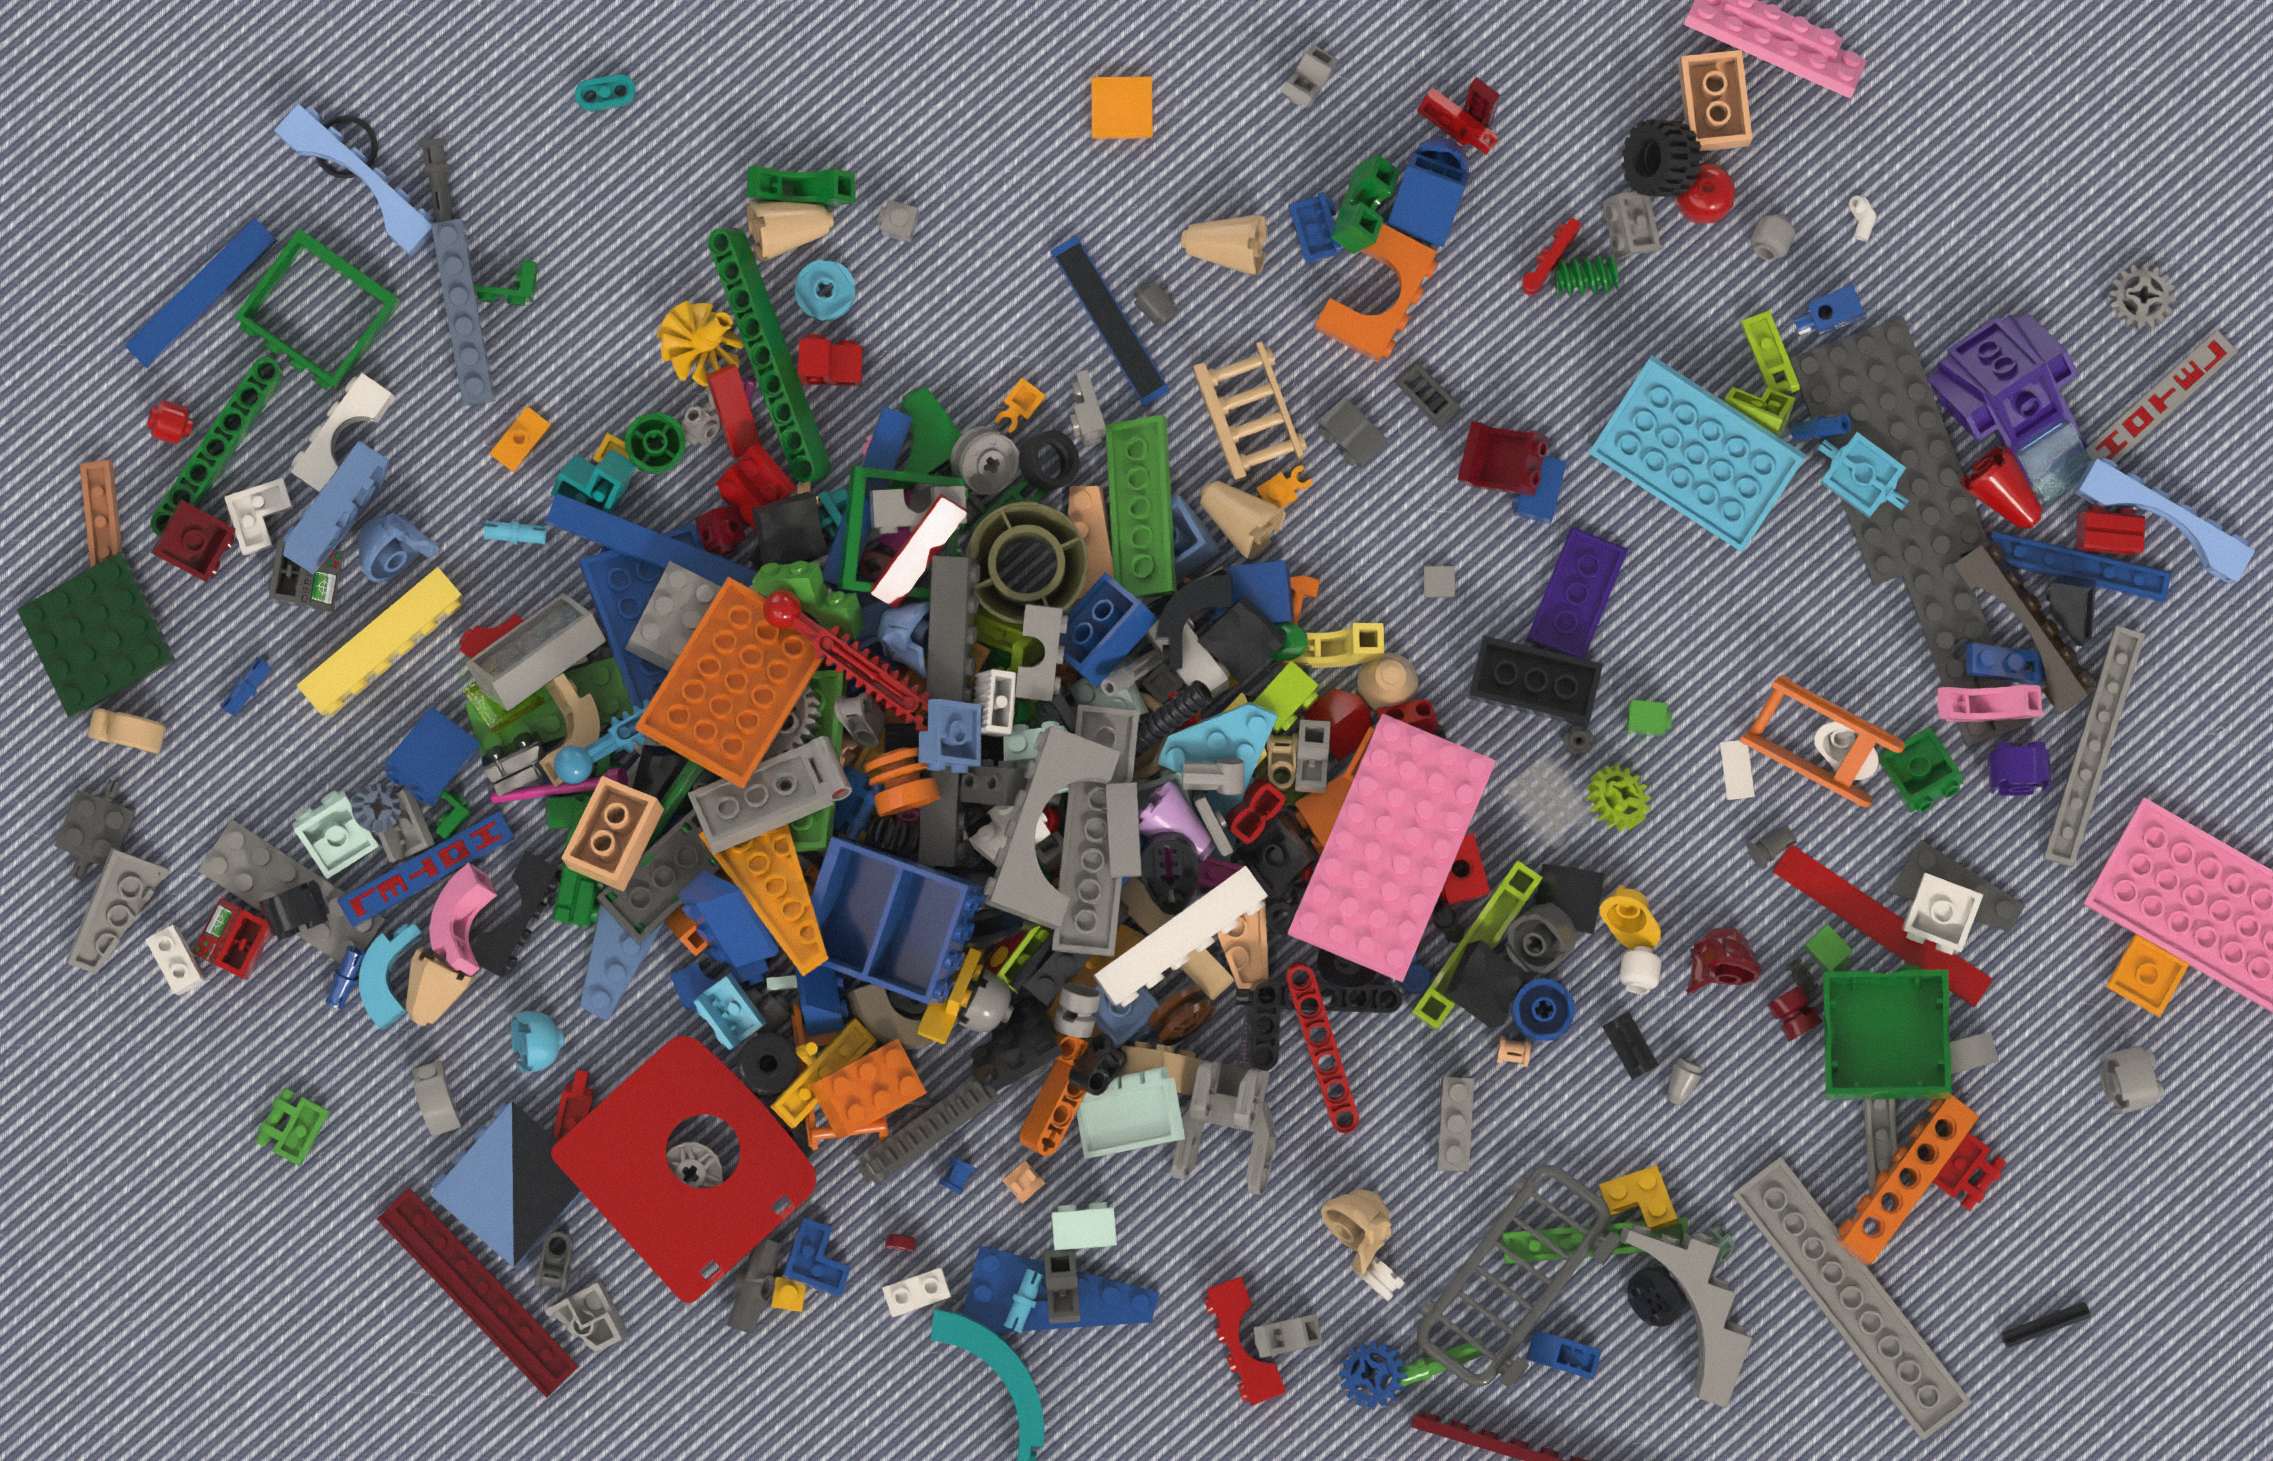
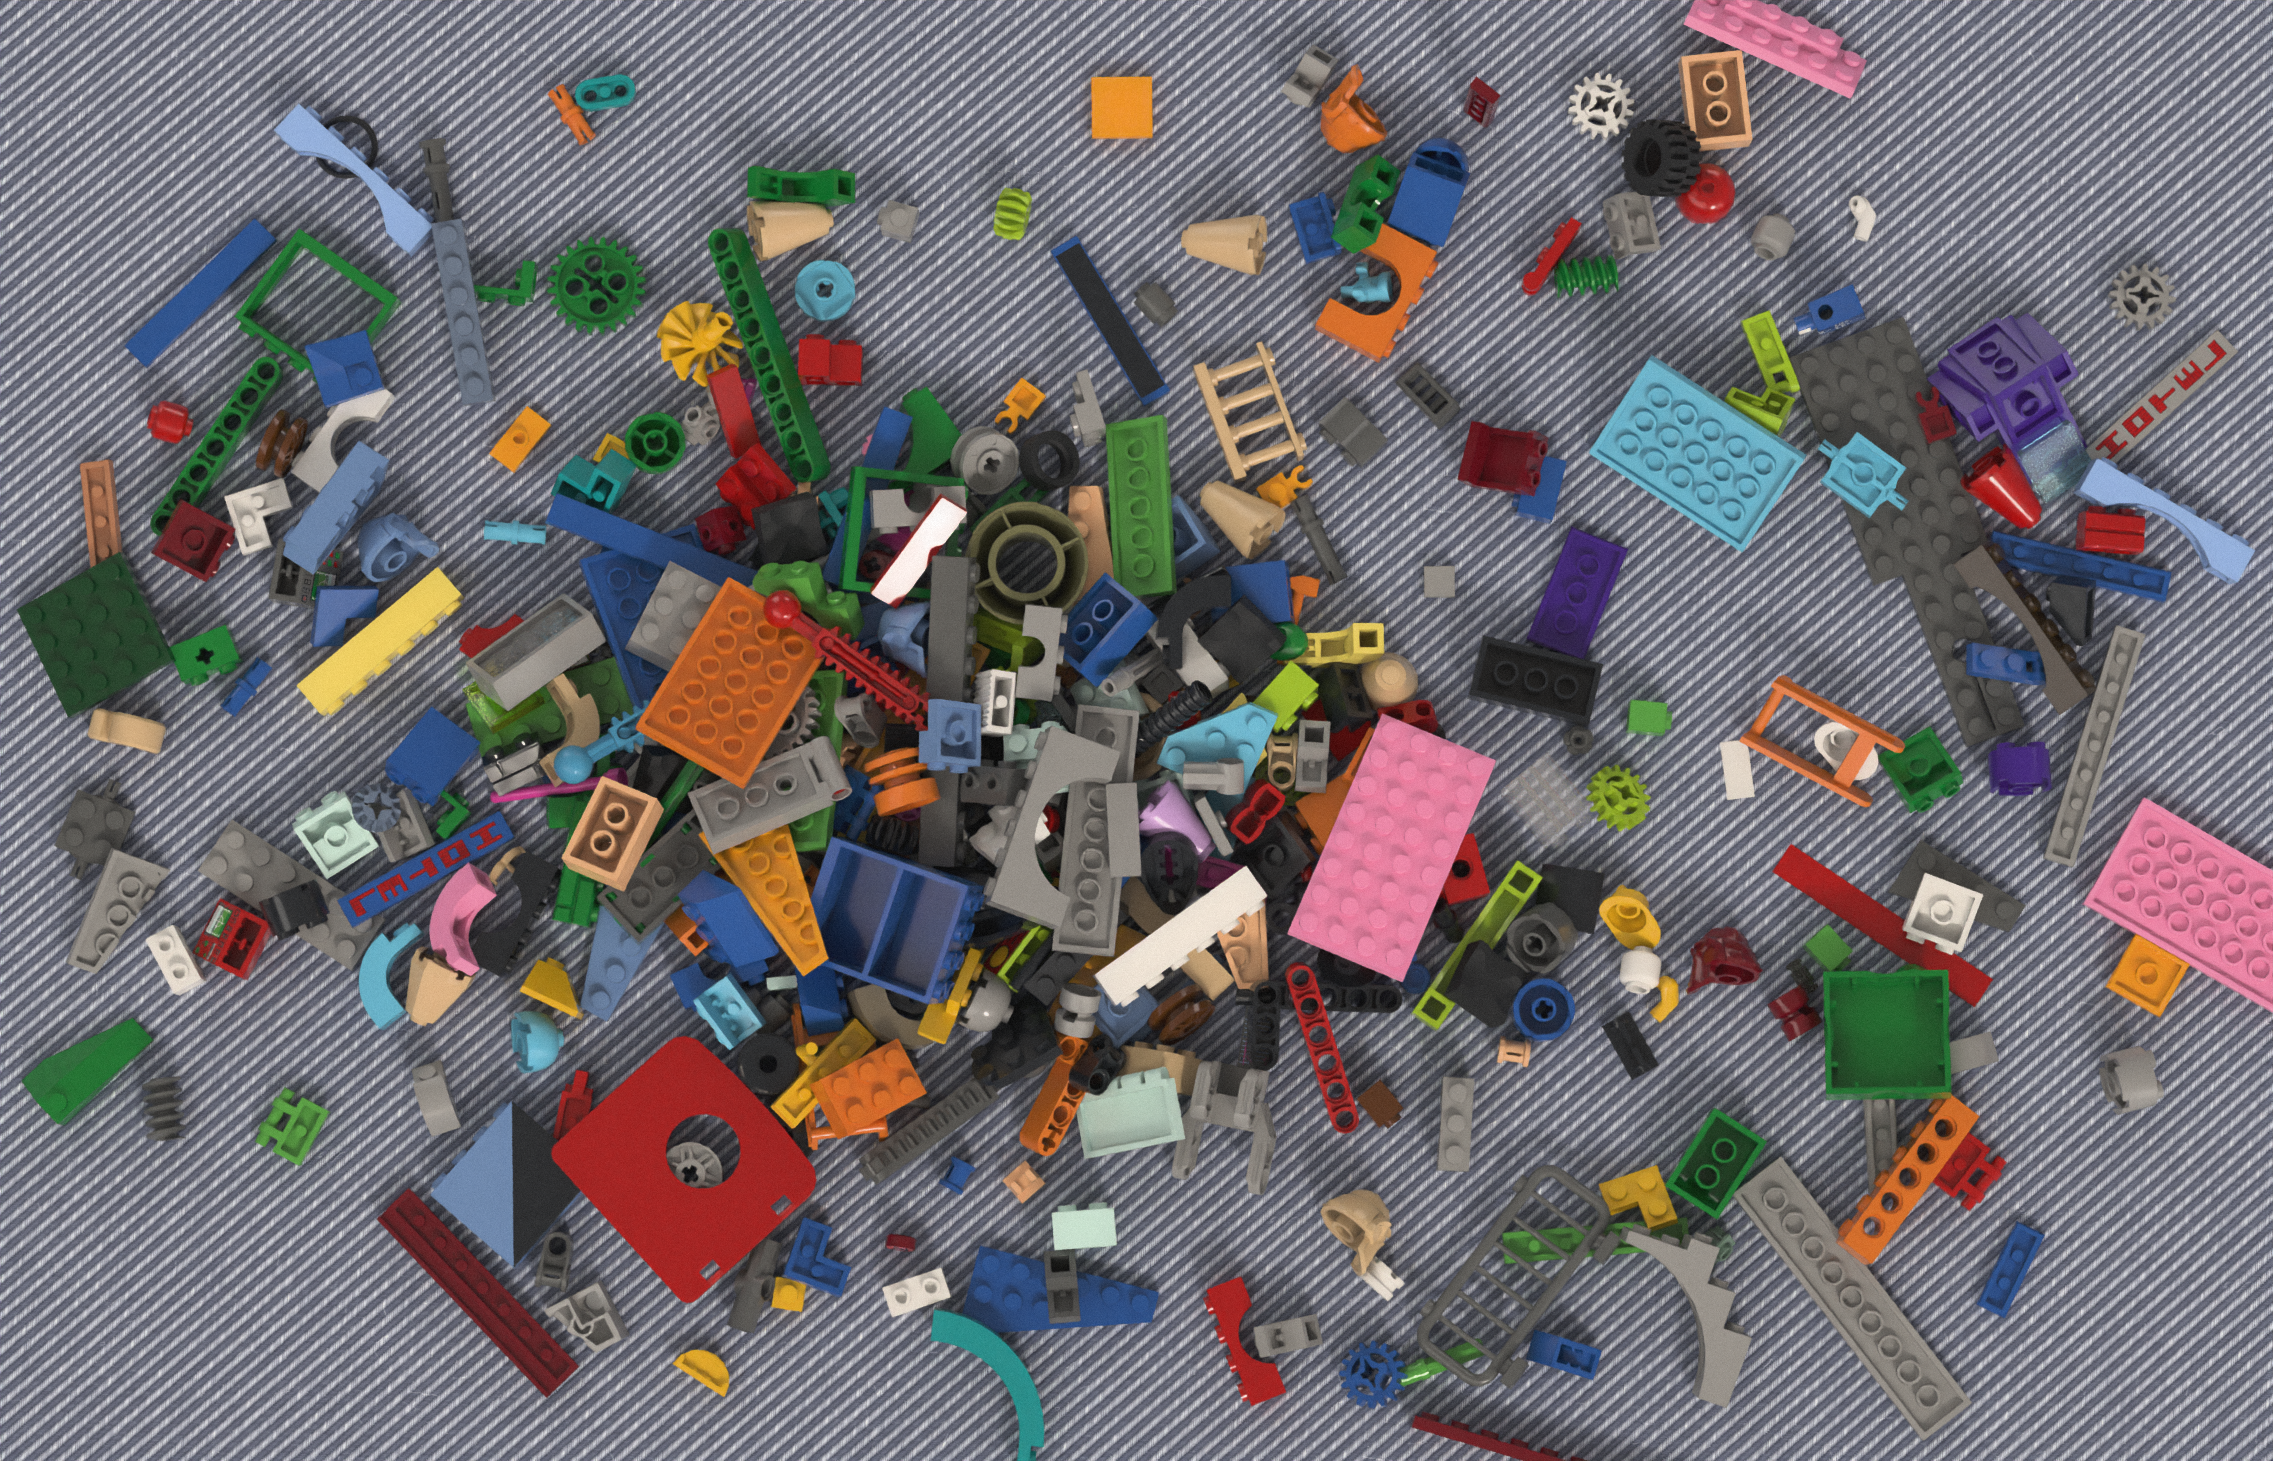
(79, 1073): none -> green wedge
(163, 1109): none -> dark grey piece
(190, 652): none -> green brick
(281, 443): none -> reddish brown wheel
(336, 604): none -> blue tile
(345, 368): none -> blue plate
(345, 977): blue pin -> none
(505, 863): none -> tan piece
(553, 987): none -> yellow slope
(571, 114): none -> orange pin
(613, 265): none -> green gear
(705, 1368): none -> yellow plate
(1012, 213): none -> lime gear
(1024, 1300): medium azure pin -> none
(1318, 539): none -> dark grey pin
(1344, 697): none -> black hinge
(1348, 120): none -> orange head
(1369, 288): none -> medium azure piece
(1380, 1105): none -> reddish brown brick
(1456, 122): red hinge -> none
(1607, 118): none -> white gear
(1647, 1286): black plate -> none
(1669, 998): none -> yellow arm
(1683, 1081): light grey cone -> none
(1715, 1163): none -> green brick
(1770, 847): dark grey pin -> none
(1821, 427): blue pin -> none
(1935, 421): none -> dark red plate
(1989, 703): bright pink arch -> none
(2010, 1269): none -> blue tile
(2045, 1325): black axle -> none

